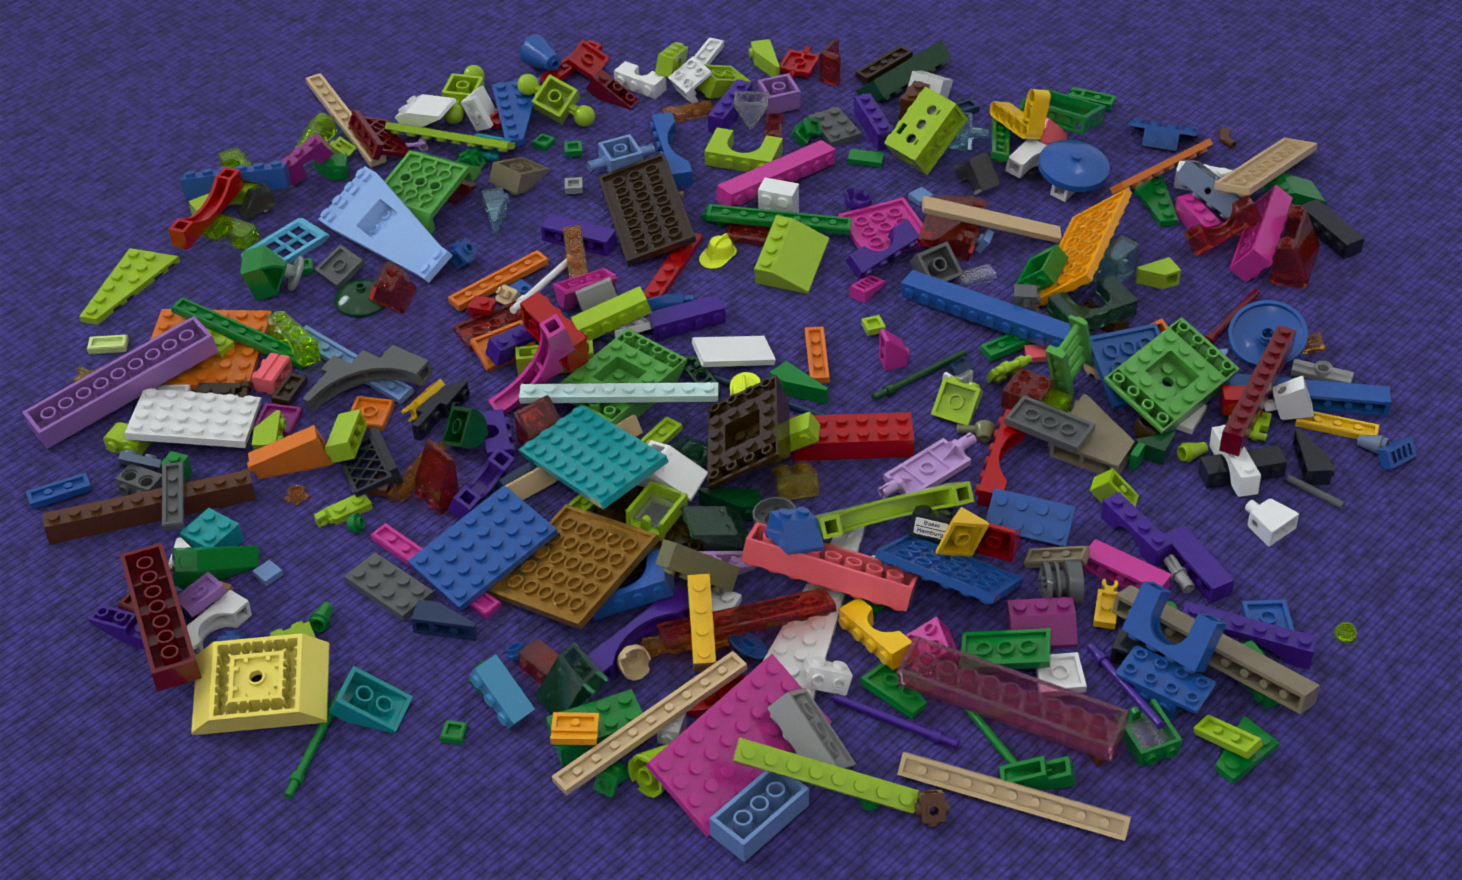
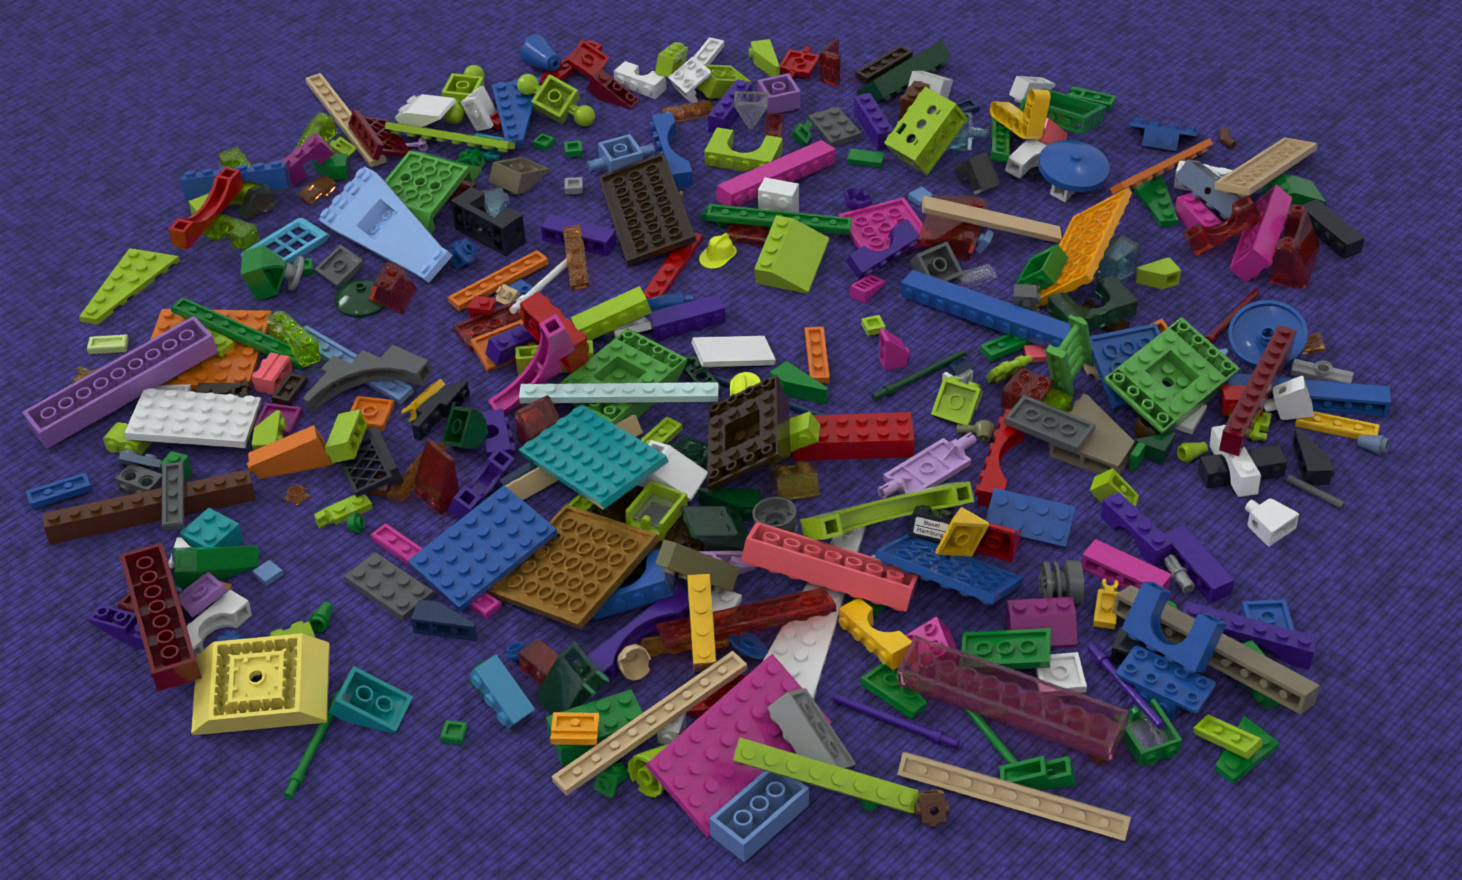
(319, 186): none -> clear orange slope
(501, 234): none -> black plate
(566, 289): dark pink slope -> none
(595, 294): light grey slope -> none
(795, 530): blue slope -> none
(812, 127): green tile -> none
(827, 676): white bracket -> none
(1023, 84): none -> white slope
(1037, 555): dark tan tile -> none
(1345, 632): clear neon green plate -> none
(1385, 453): blue slope -> none

